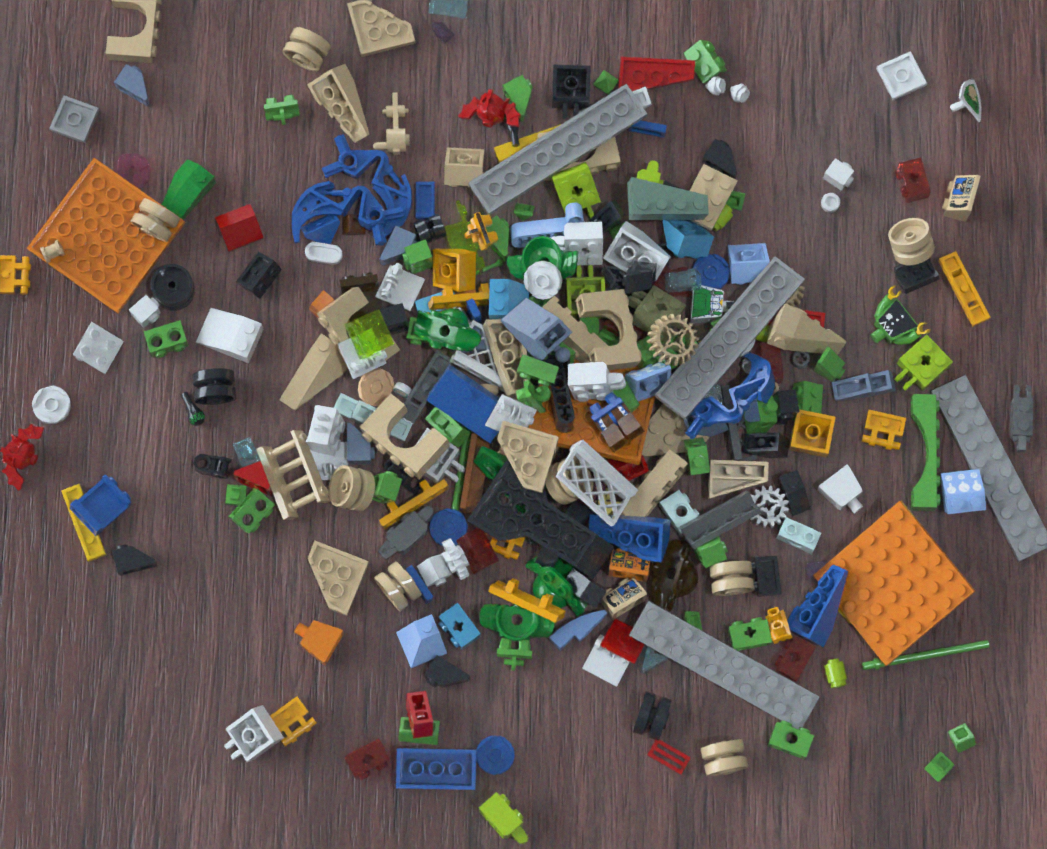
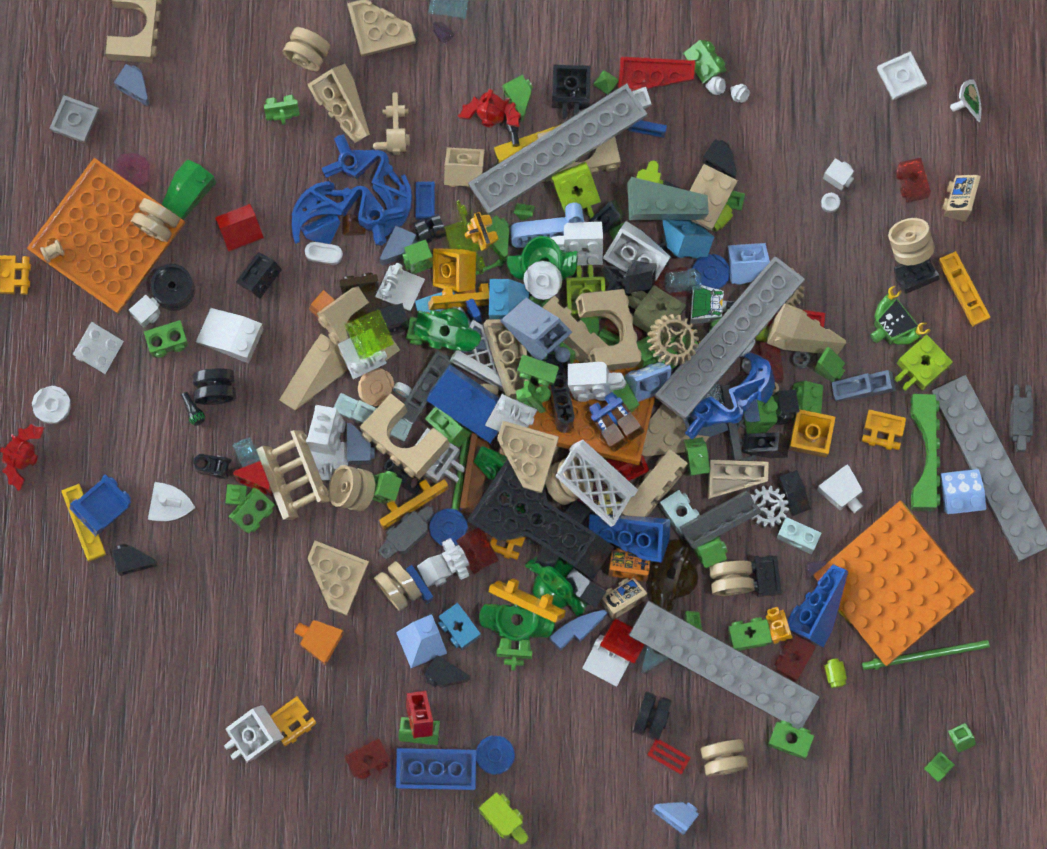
(168, 503): none -> white shield
(677, 814): none -> light blue slope

